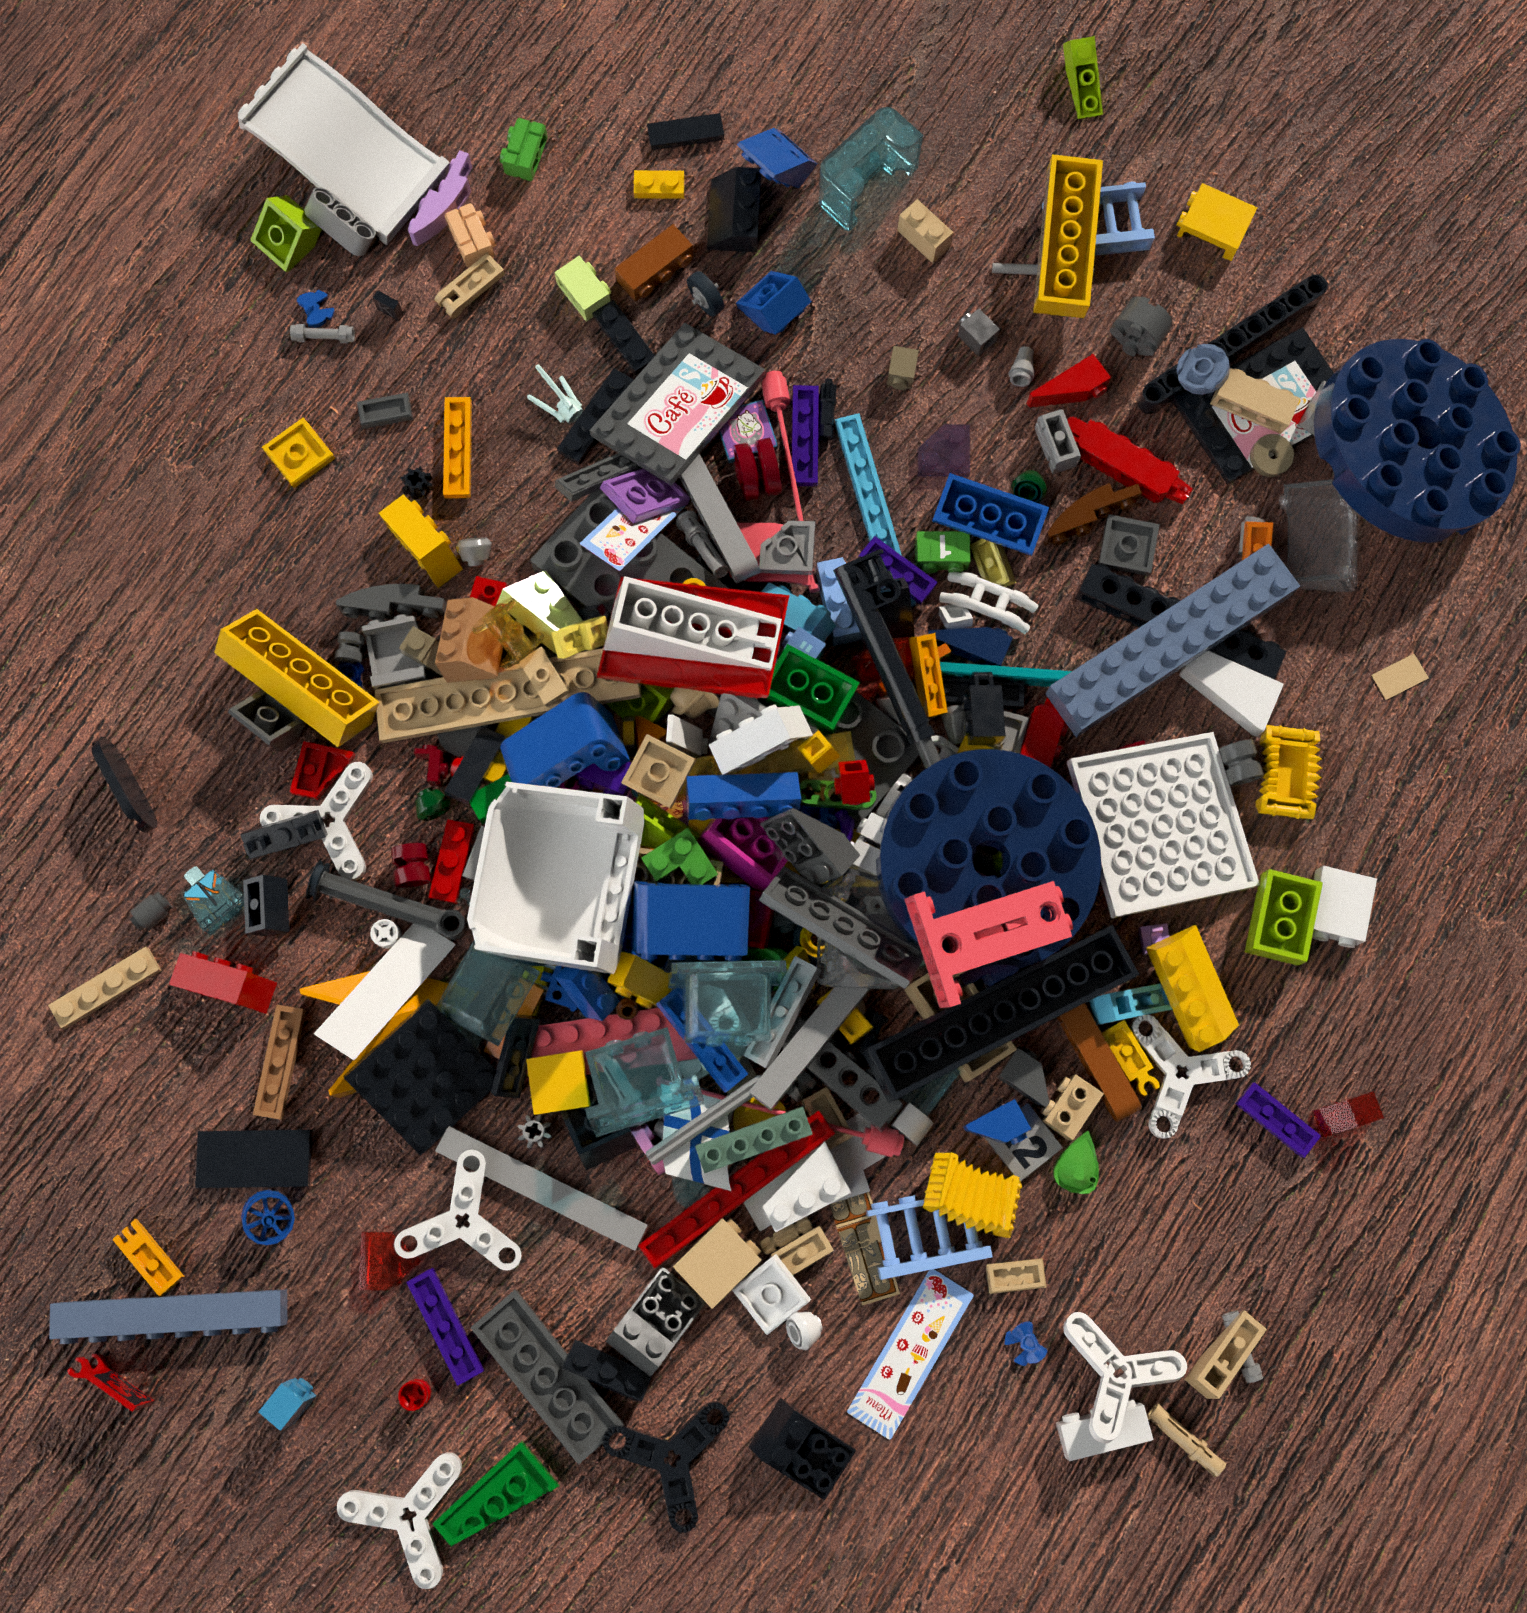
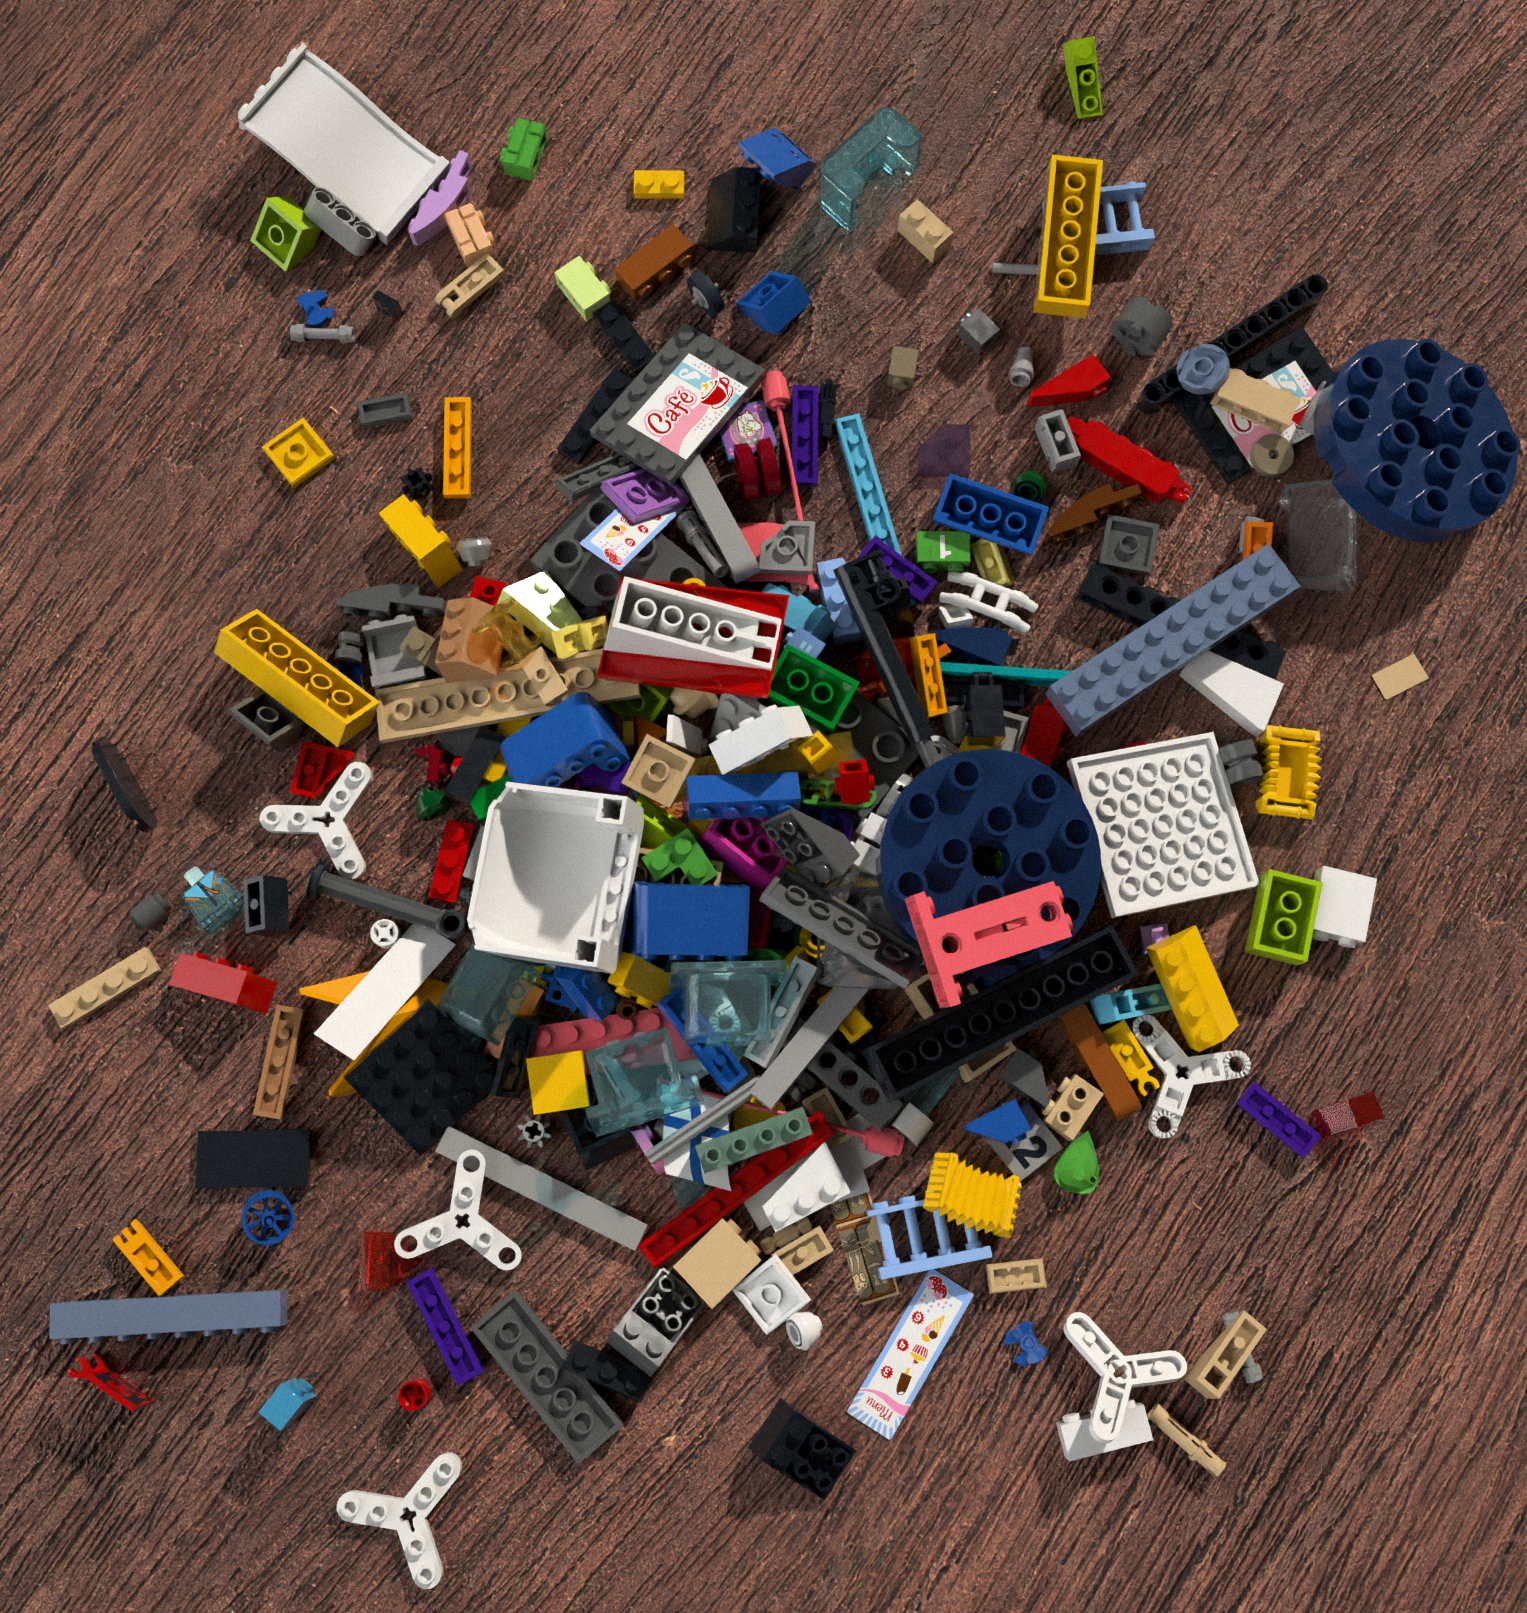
(283, 834): black plate -> none
(410, 865): dark red wheel -> none
(503, 1489): green wing -> none
(568, 407): light aqua plant -> none
(651, 1451): black piece -> none
(685, 131): black tile -> none
(1216, 219): yellow panel -> none

